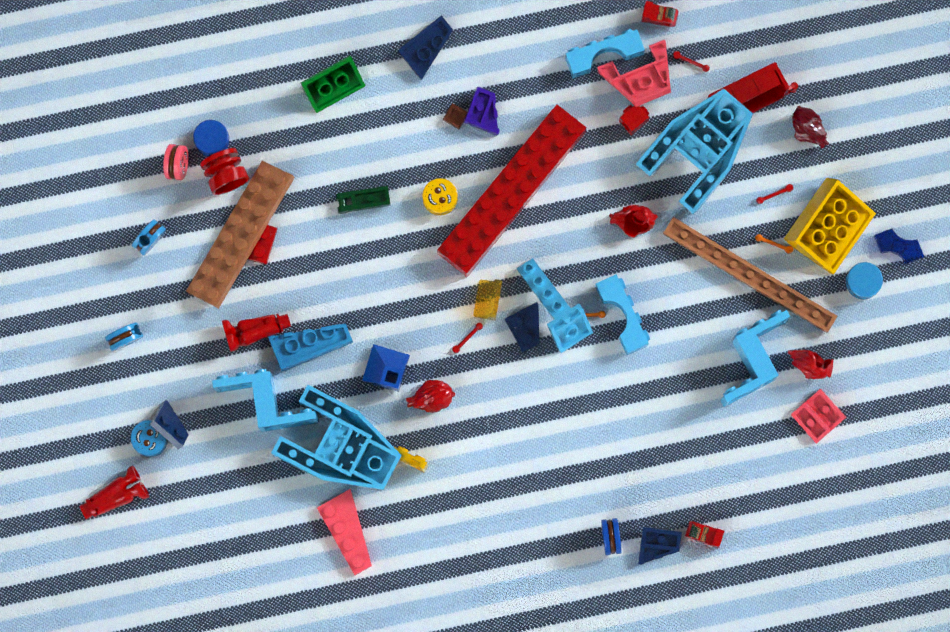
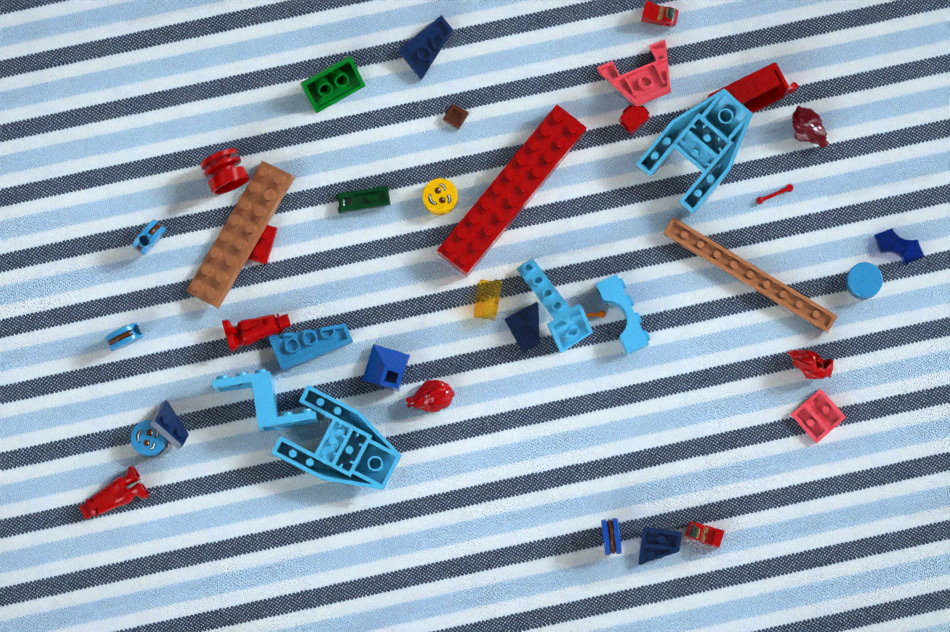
(175, 162): coral head -> none
(211, 137): blue head -> none
(345, 527): coral wing -> none
(414, 461): yellow wing -> none
(456, 349): red hinge -> none
(483, 112): dark purple wing -> none
(626, 45): medium azure arch -> none
(634, 219): red hair -> none
(677, 55): red hinge -> none
(755, 357): medium azure bracket -> none
(789, 249): orange hinge -> none
(830, 225): yellow slope -> none

